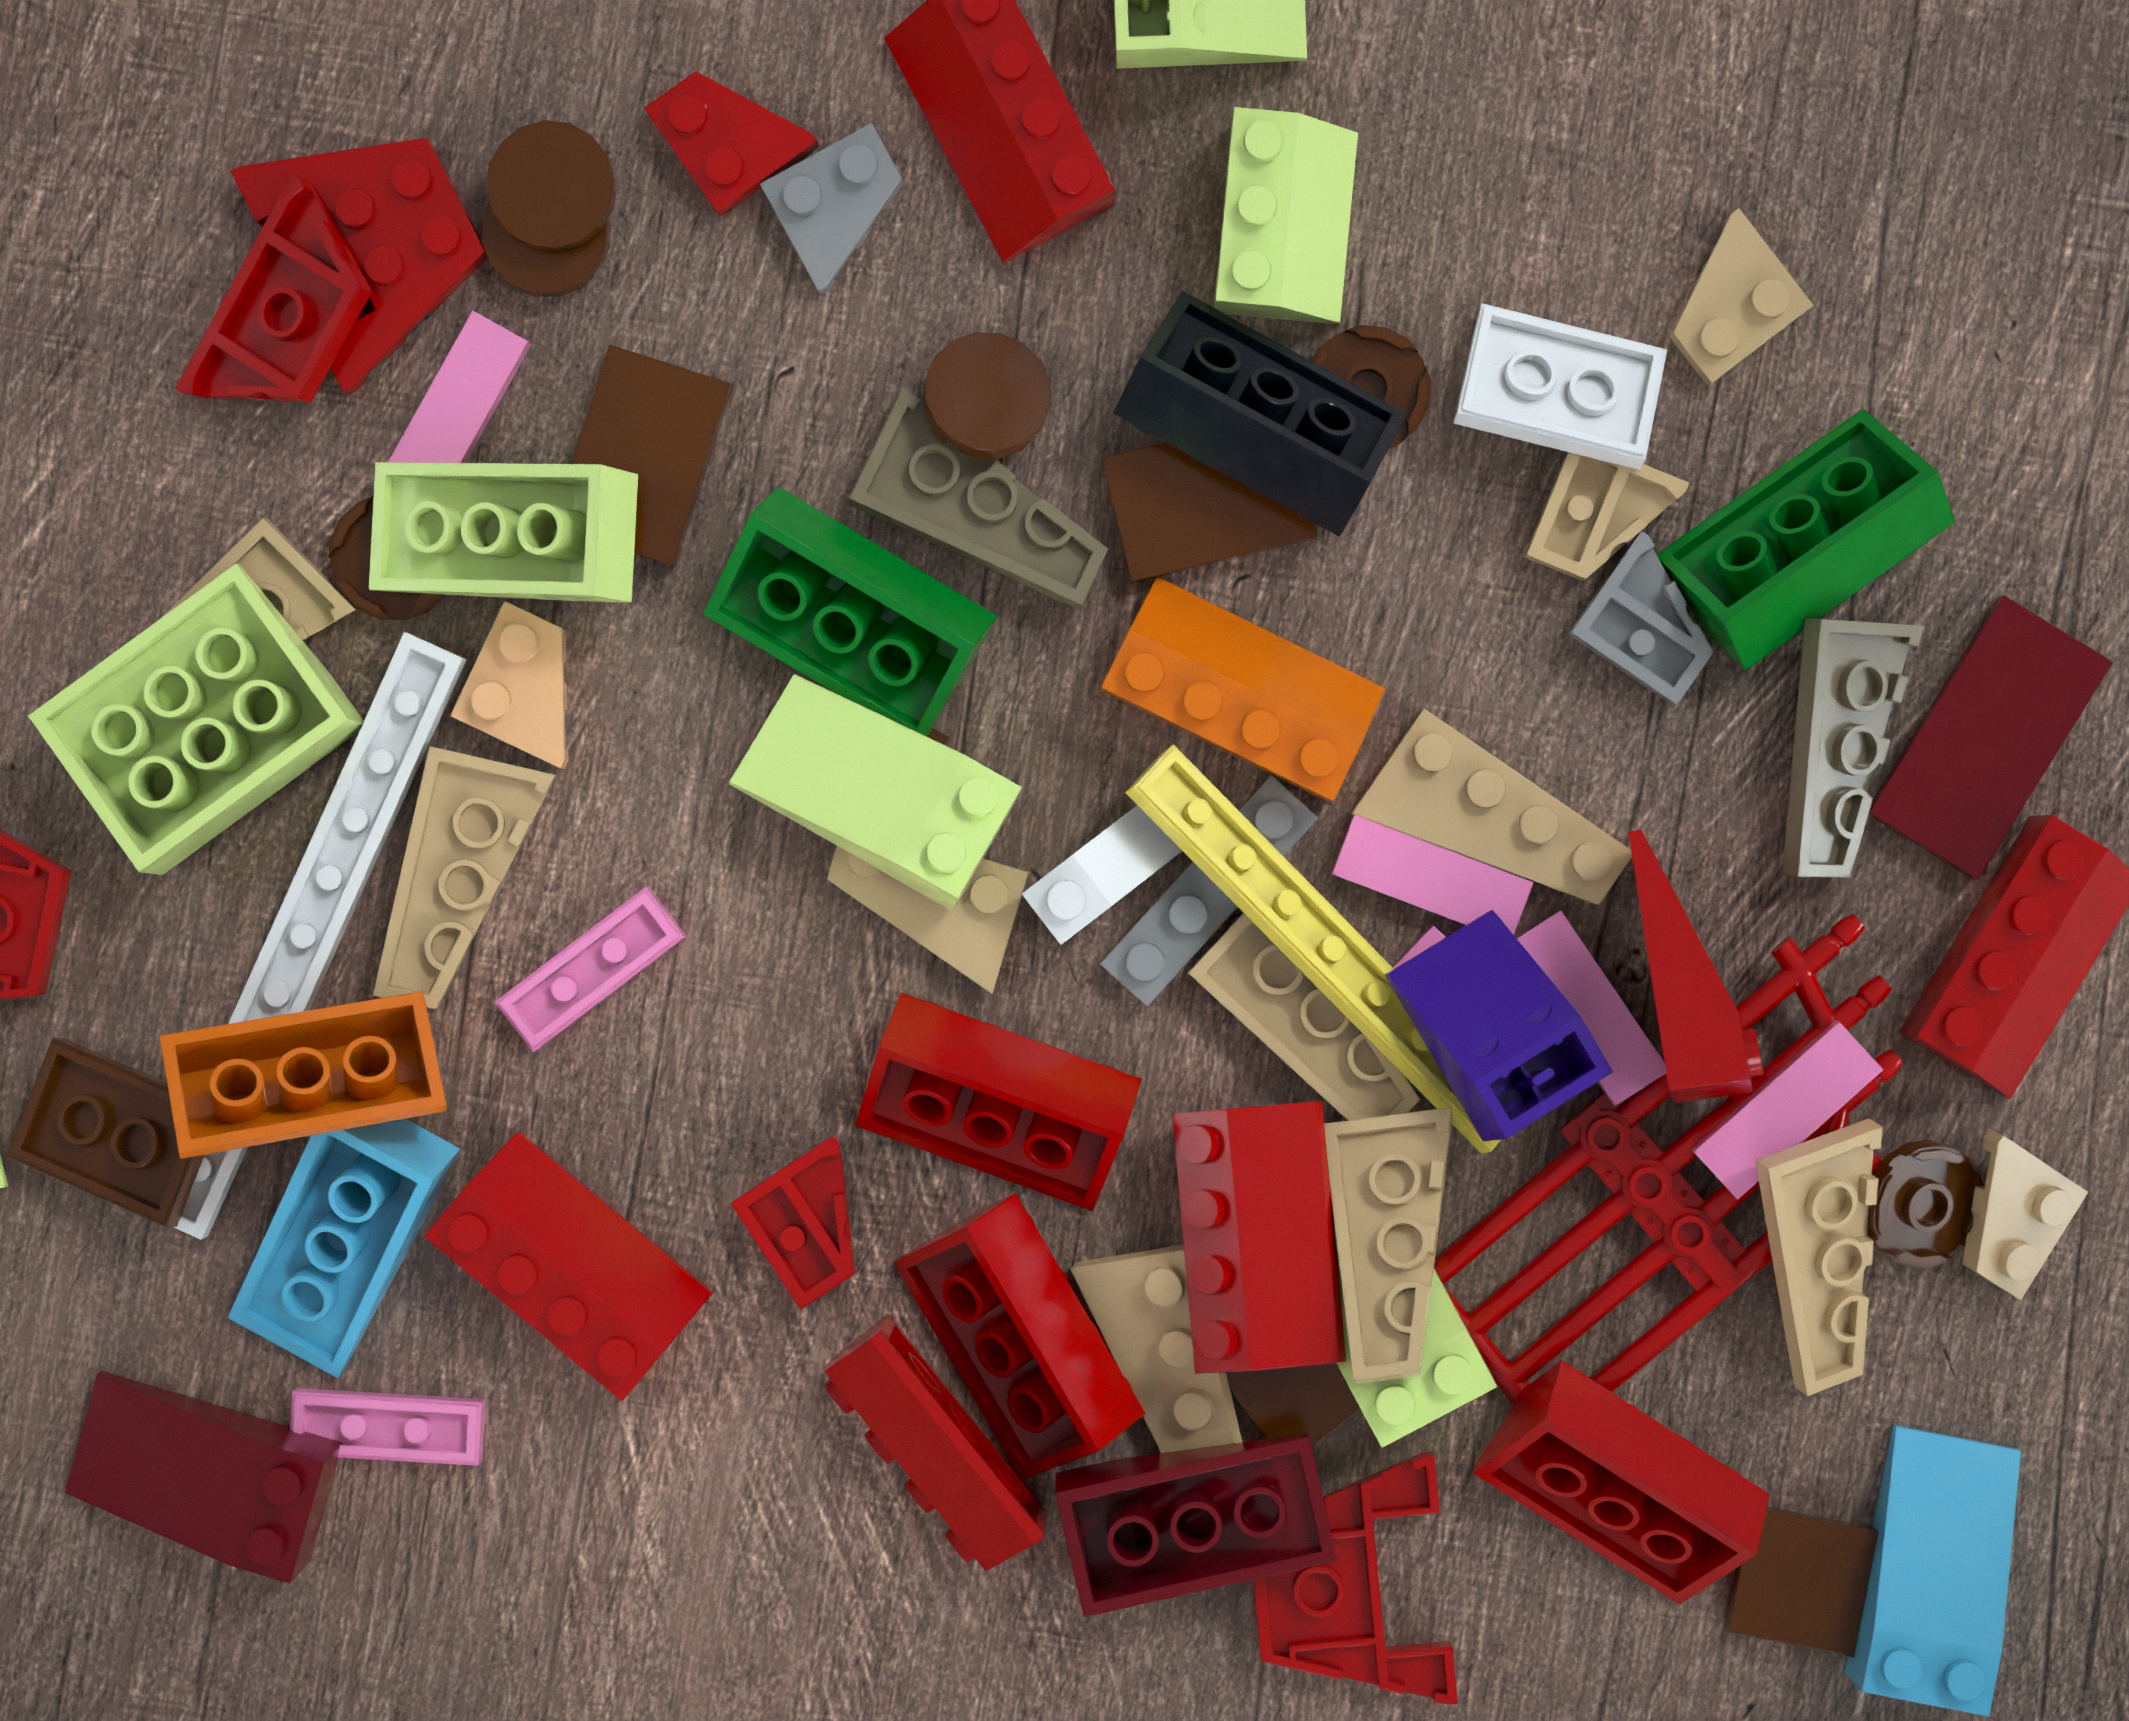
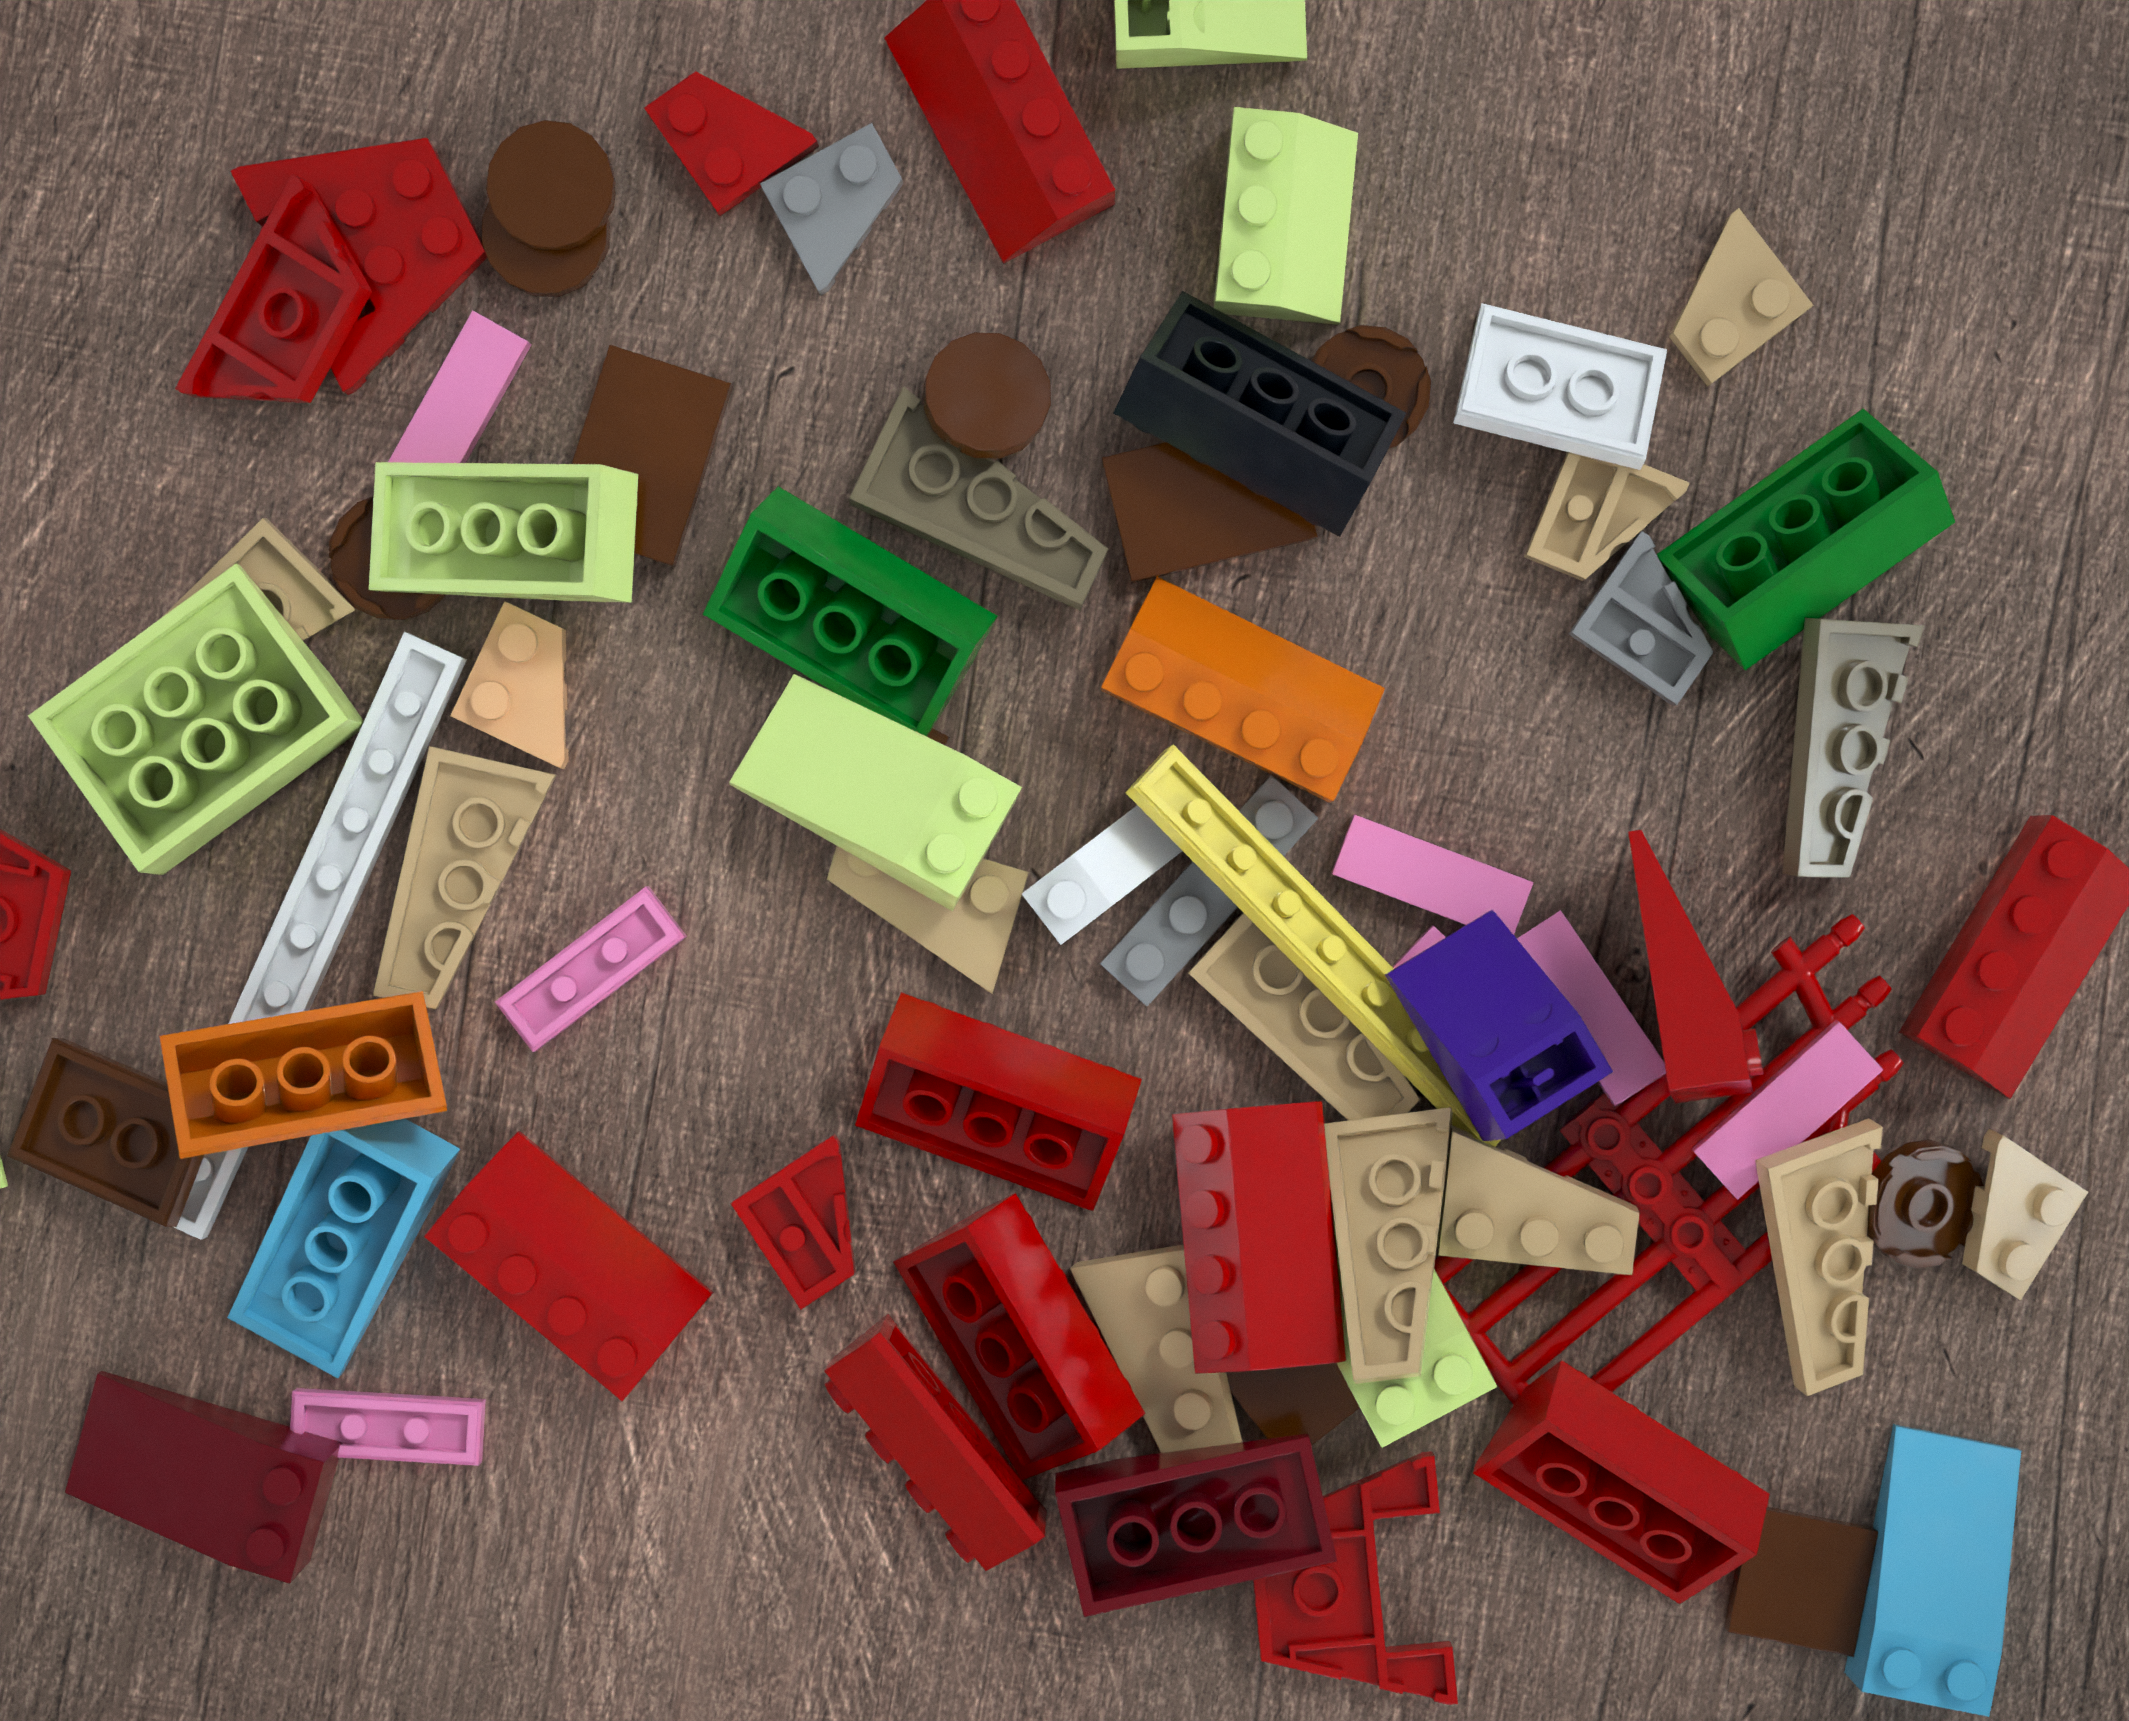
(1479, 807): tan wing -> none
(1525, 1214): none -> tan wing
(1988, 737): dark red tile -> none

